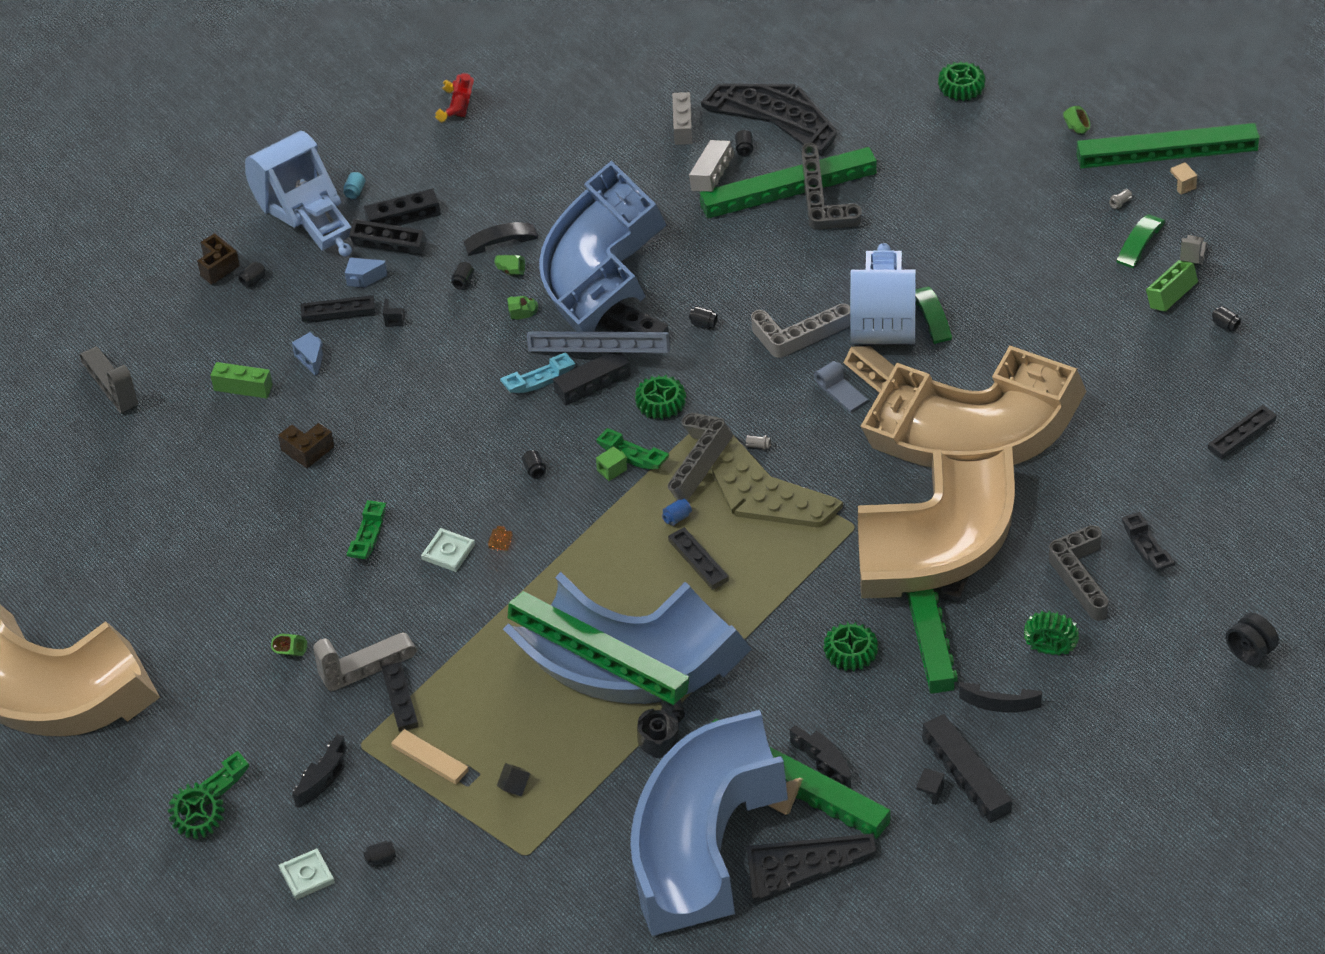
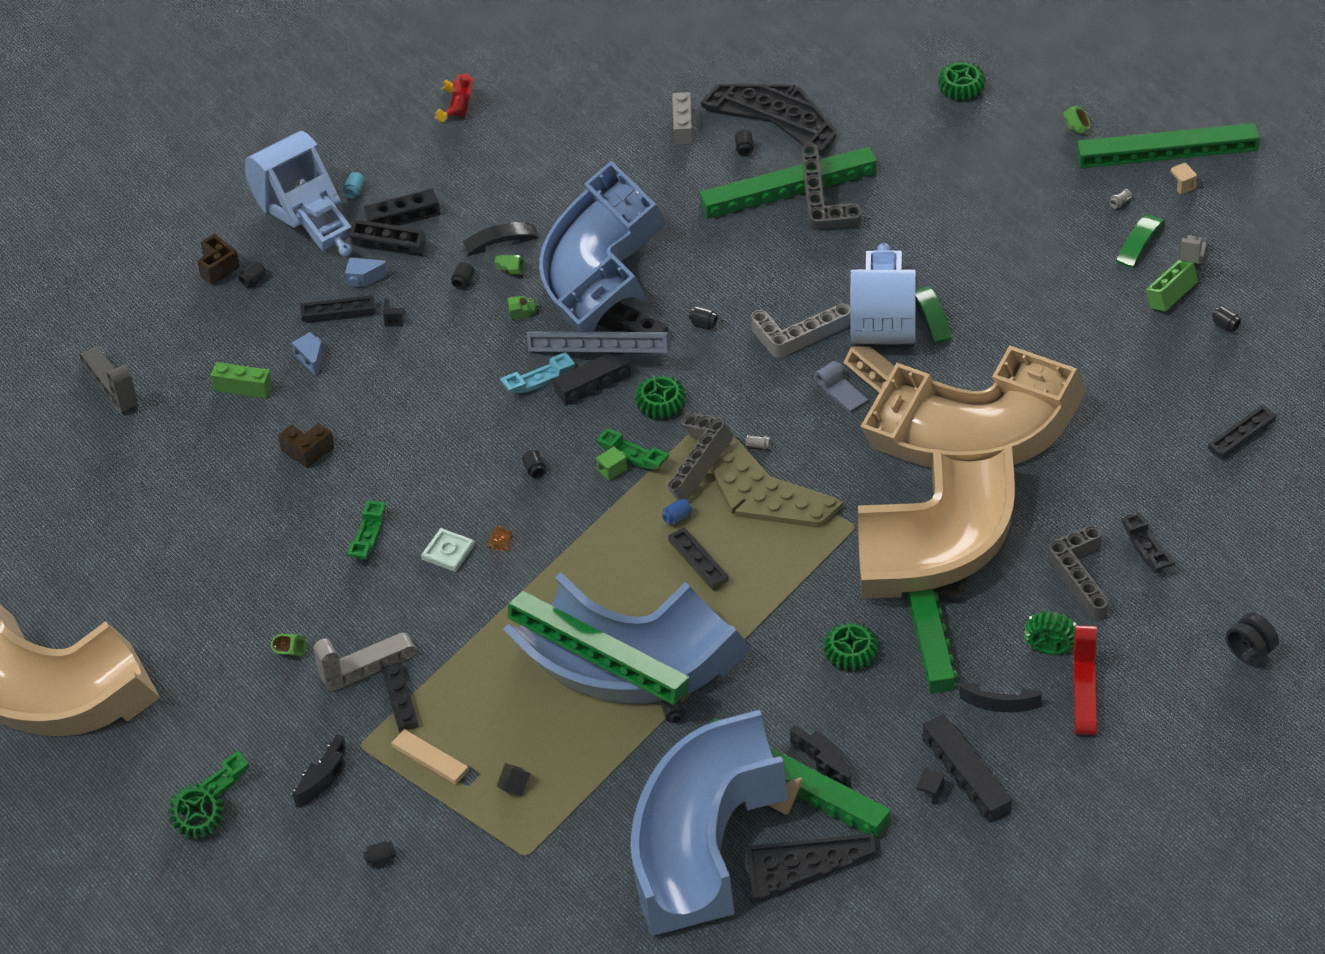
(306, 874): light aqua tile -> none
(657, 731): black brick -> none
(711, 165): light grey brick -> none
(1084, 680): none -> red beam

